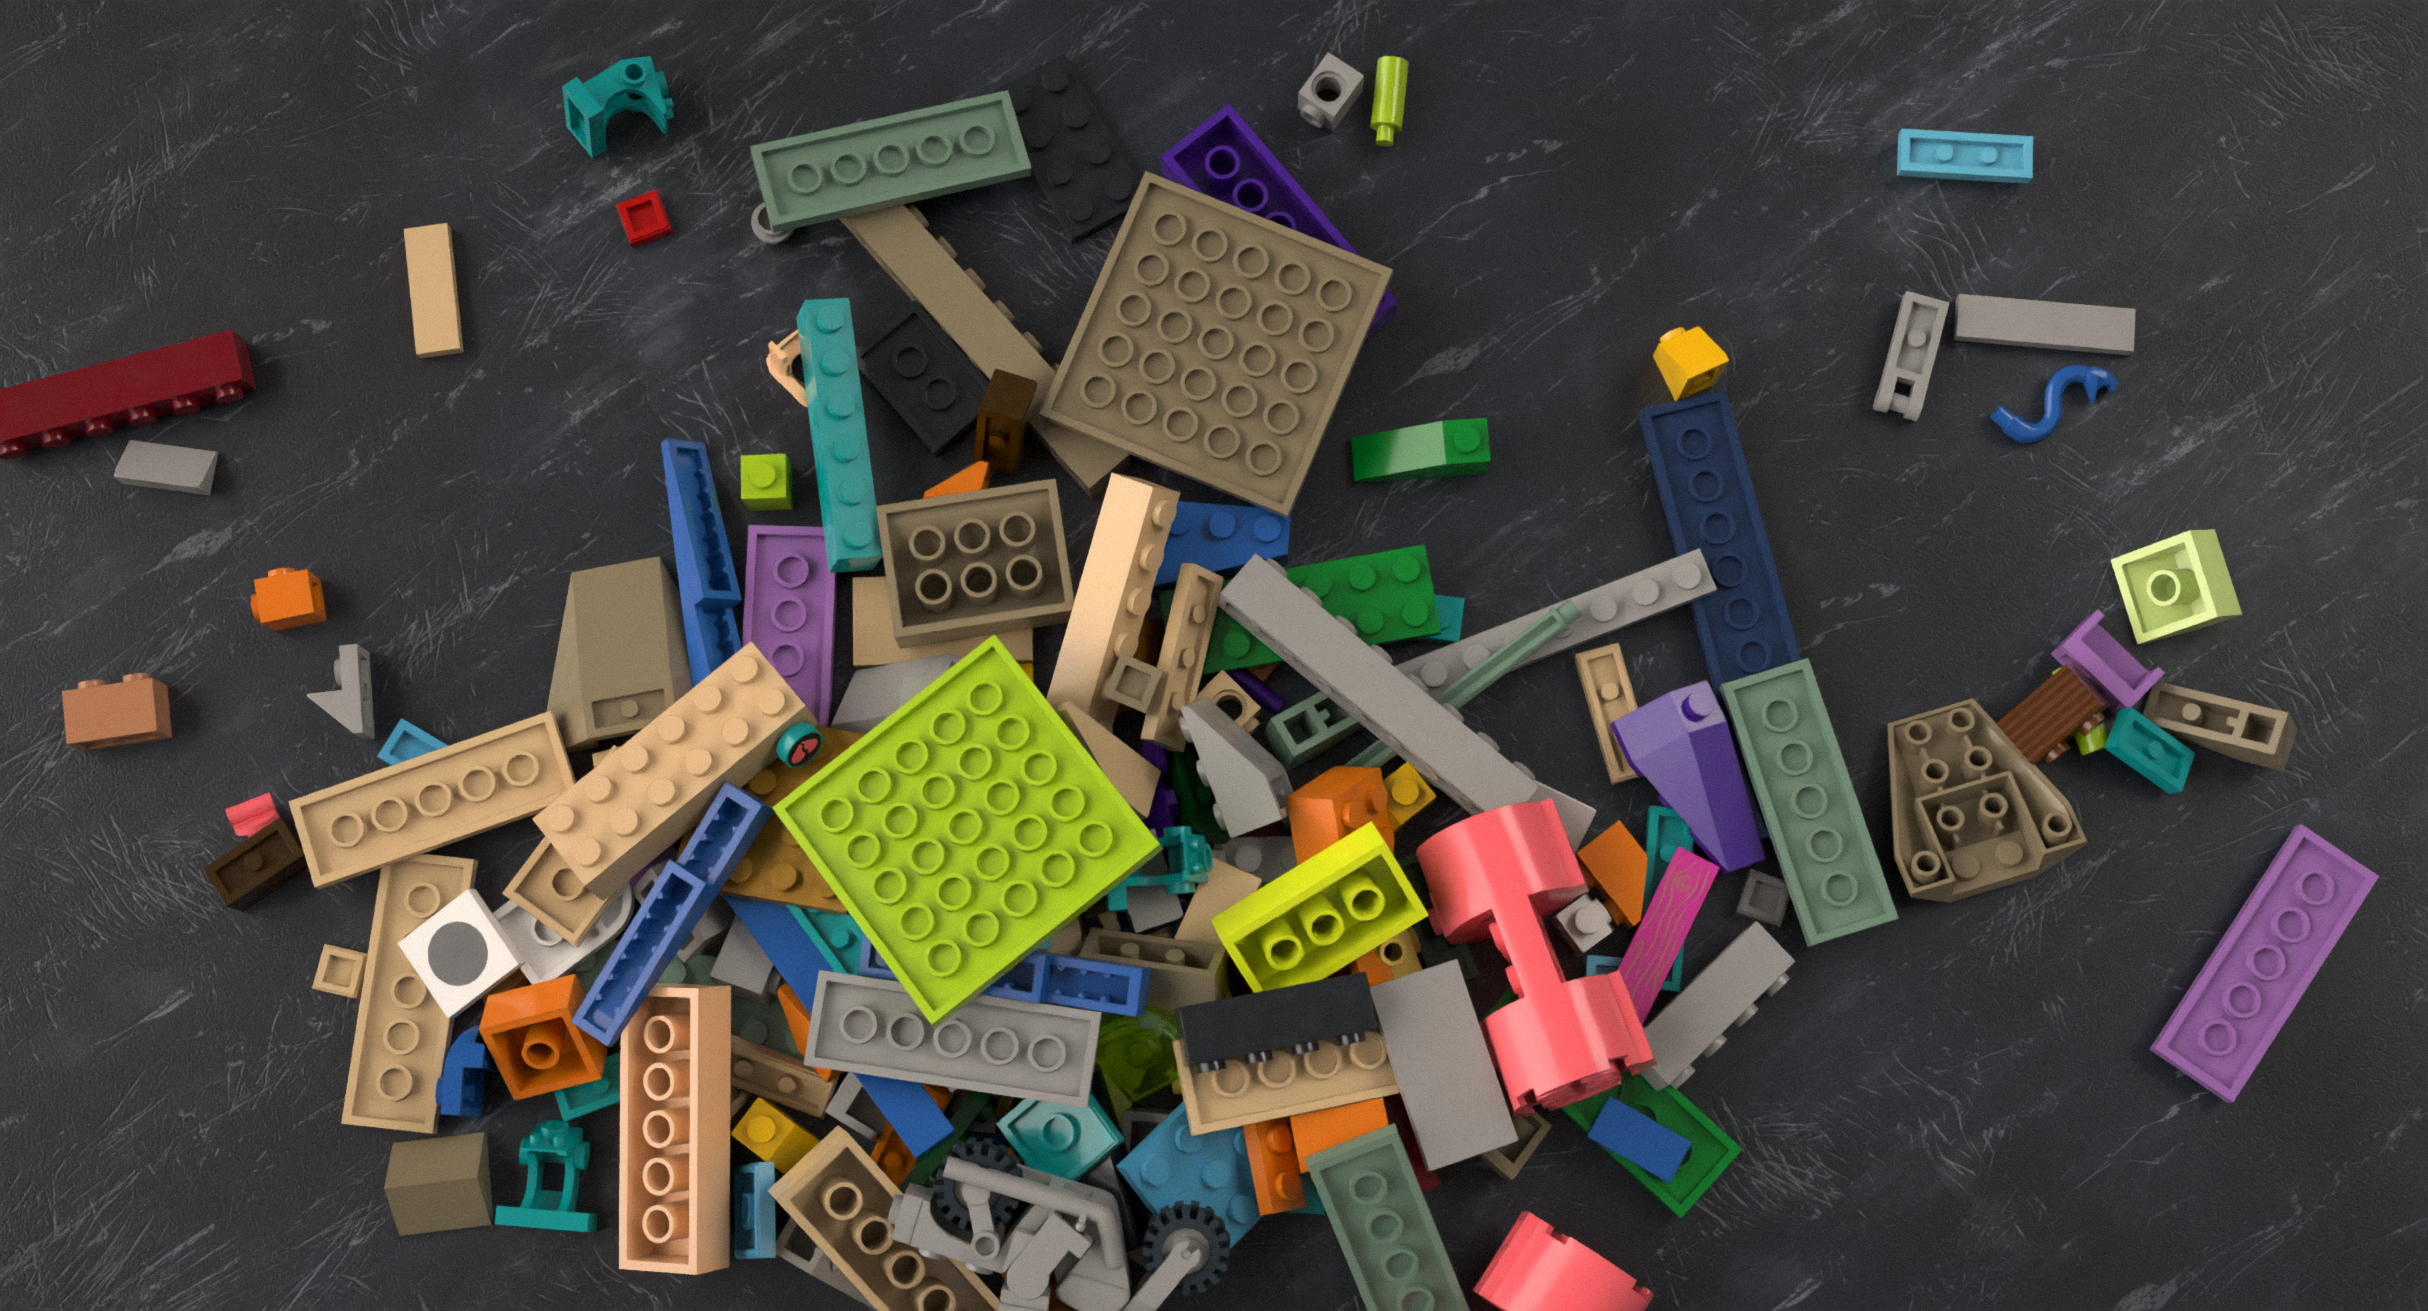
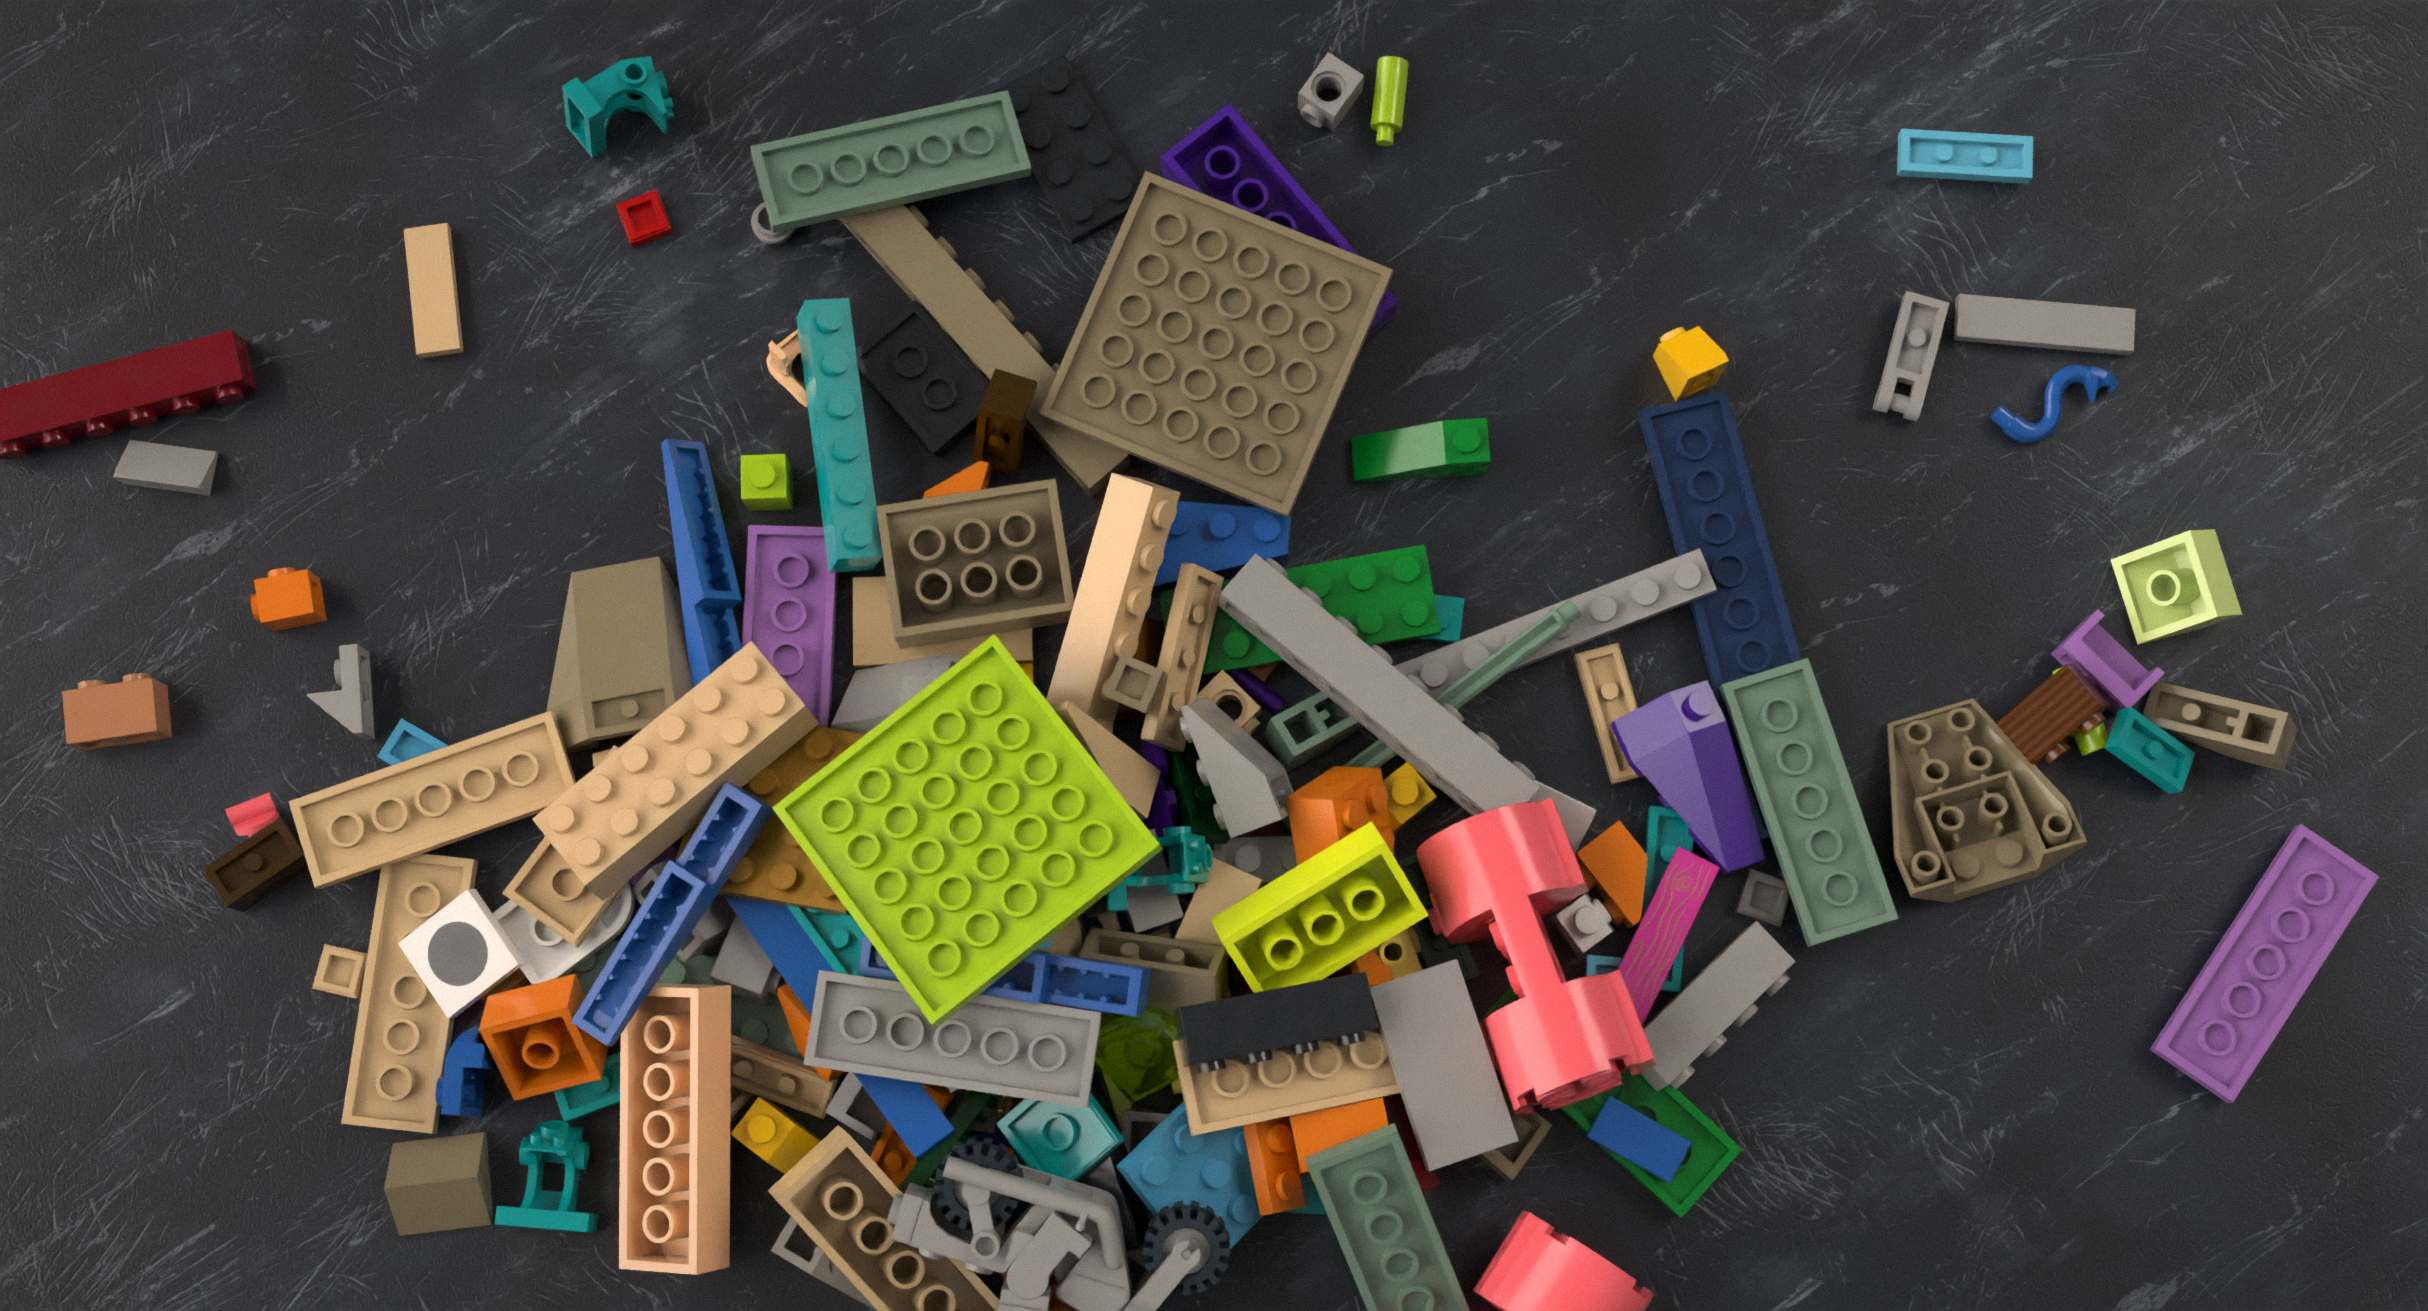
(754, 1211): dark azure tile -> none
(799, 744): tile -> none

